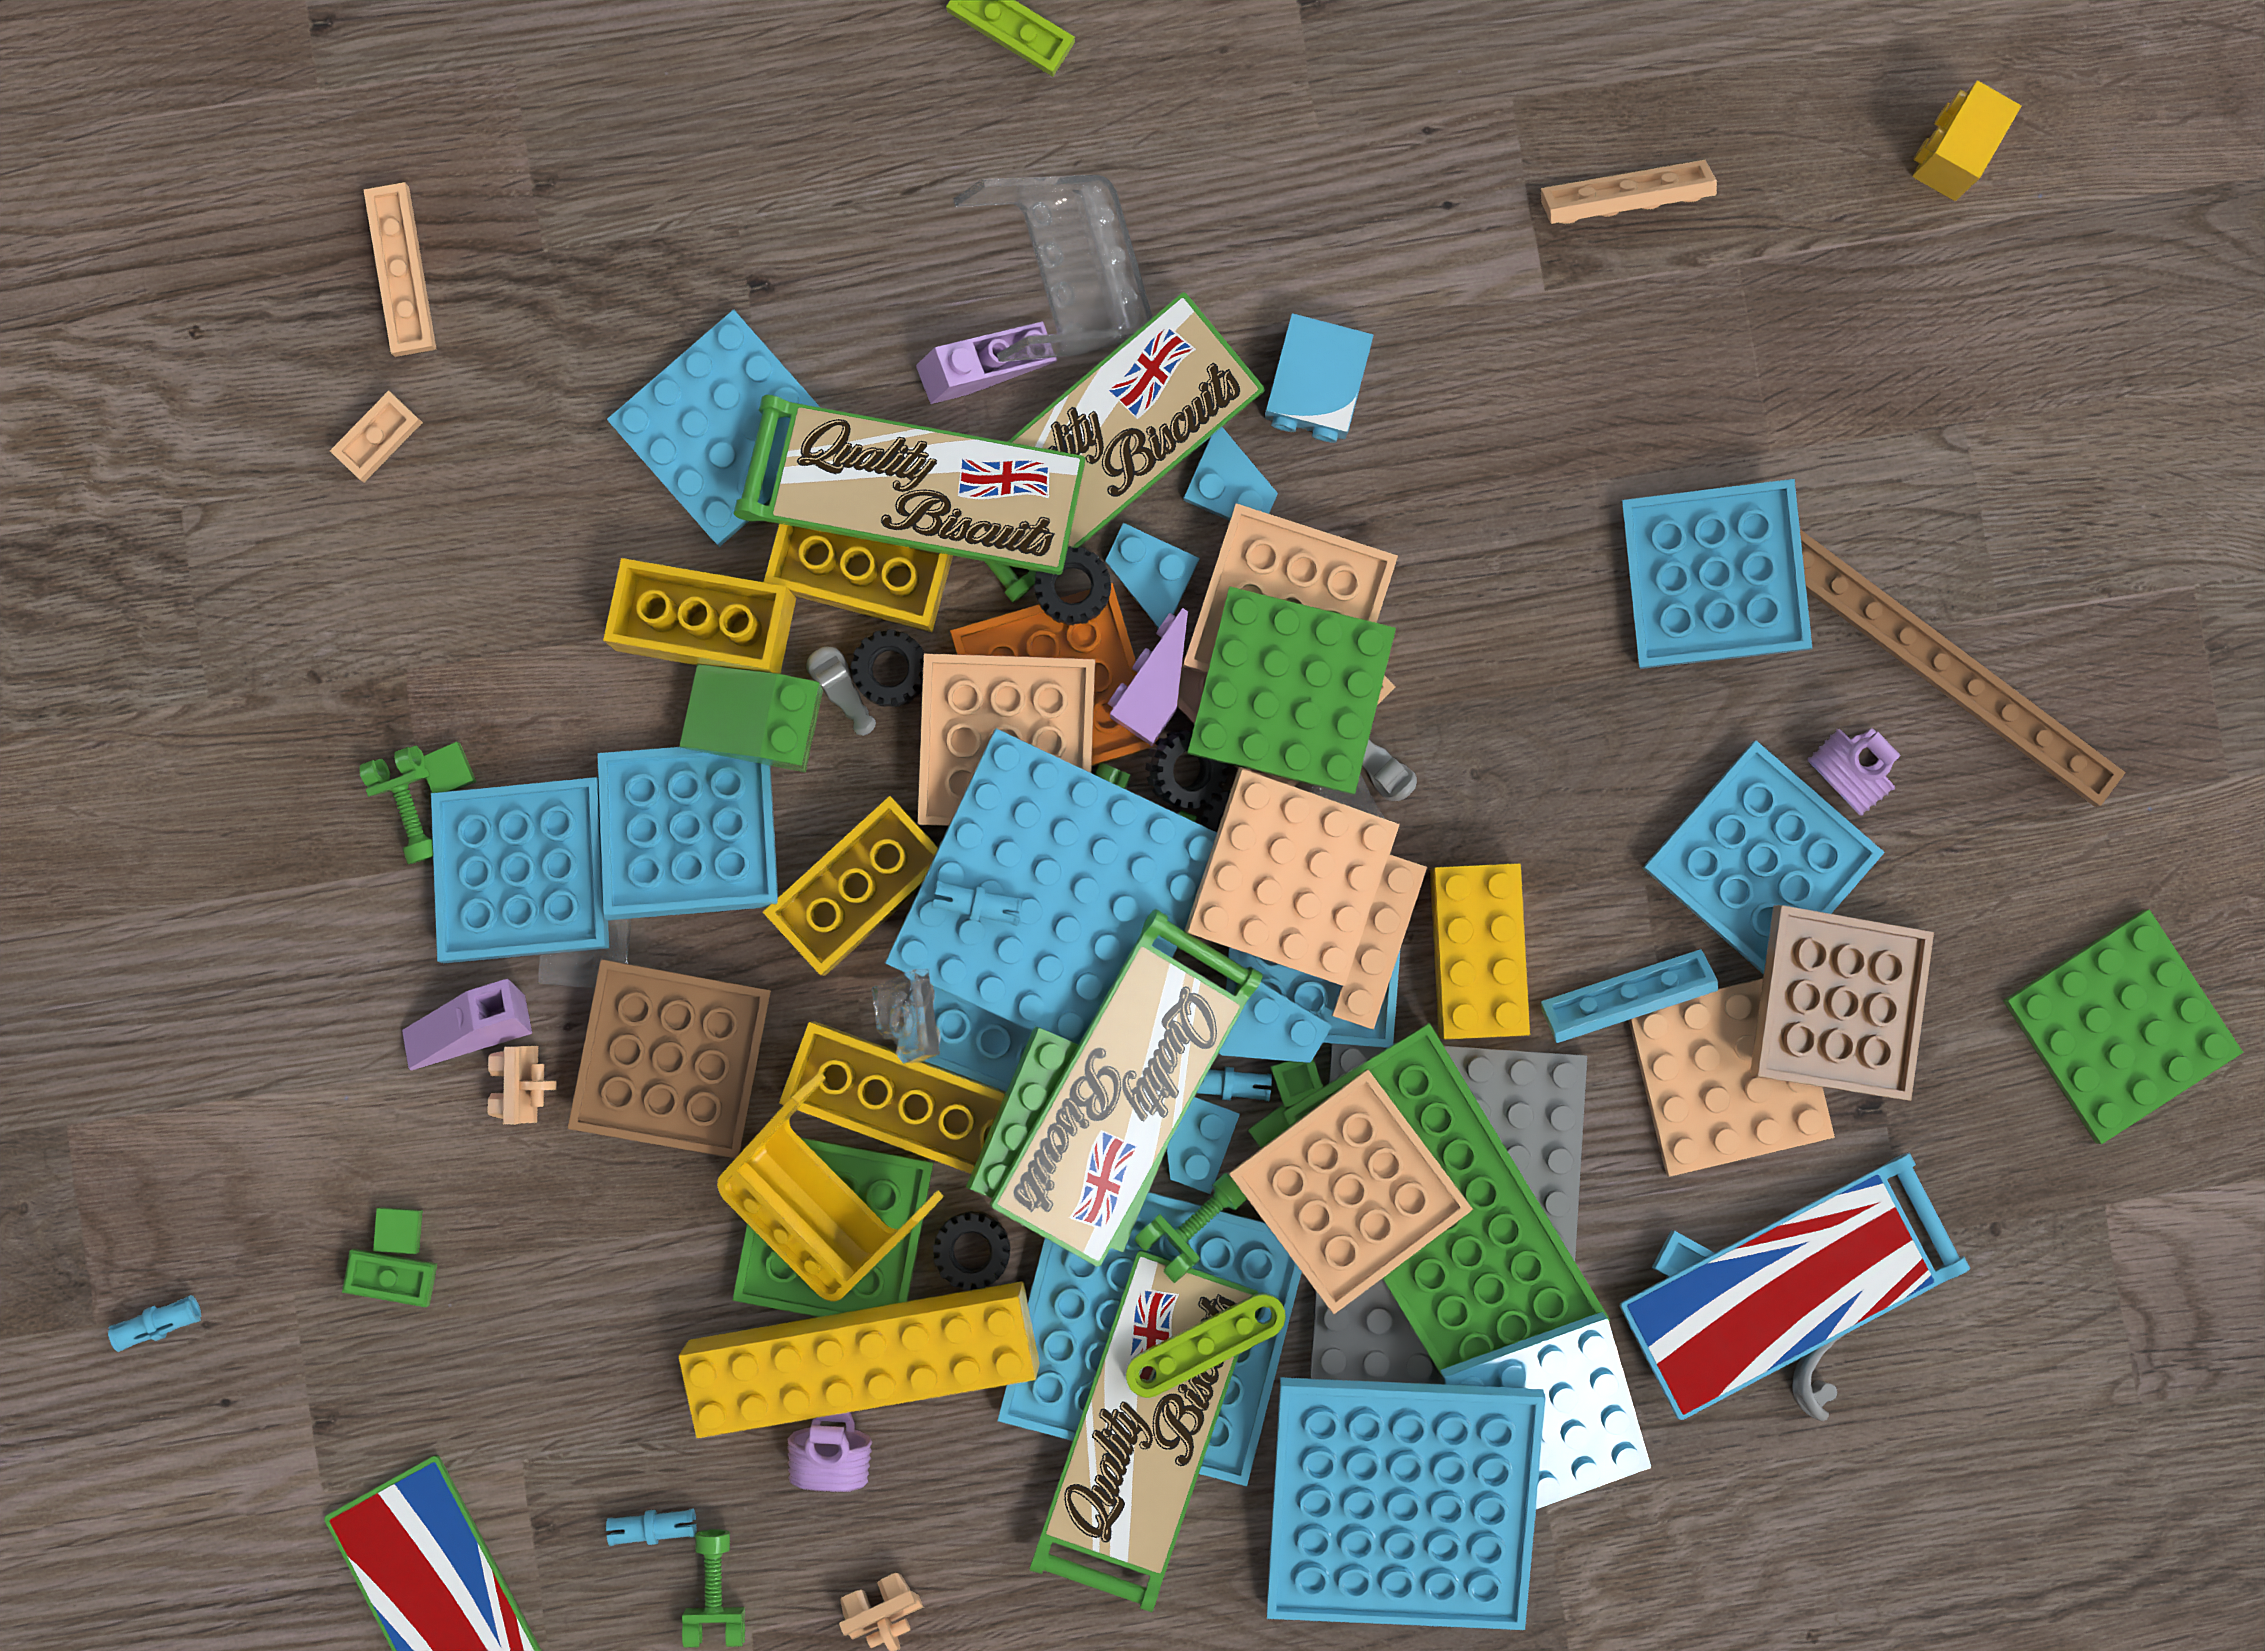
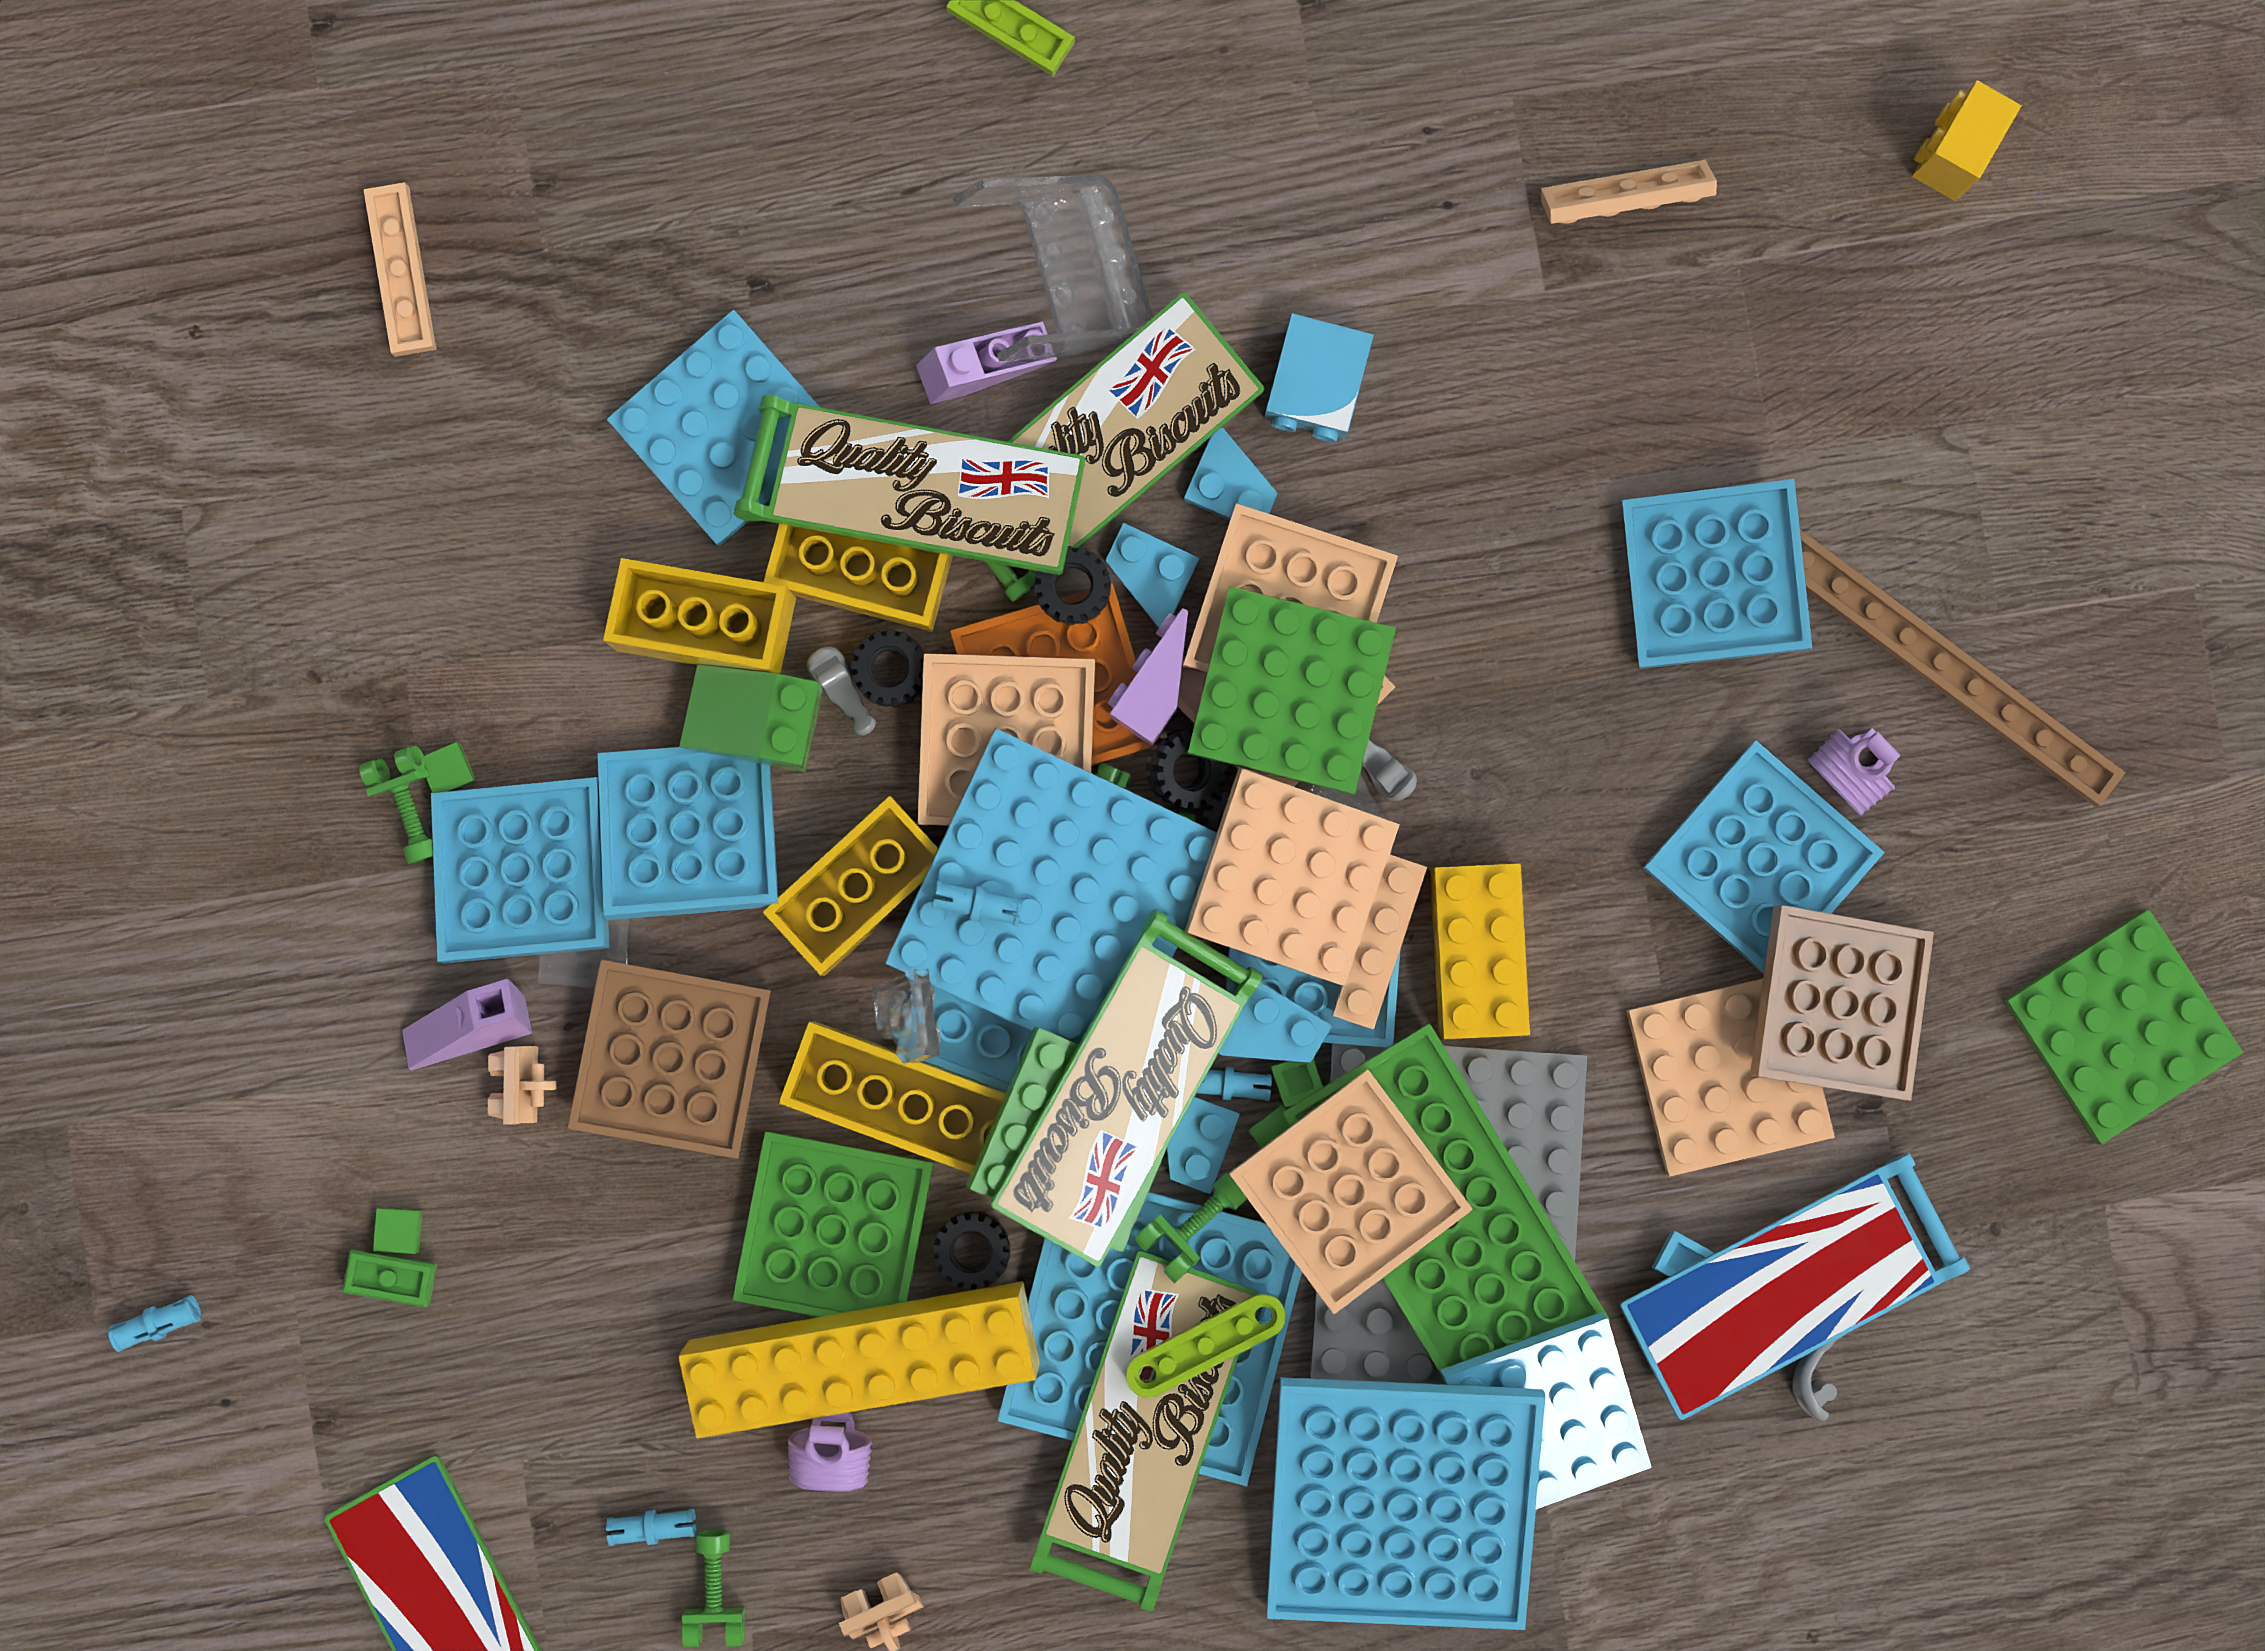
(376, 436): light nougat plate -> none
(807, 1208): yellow windscreen -> none
(1629, 996): medium azure plate -> none

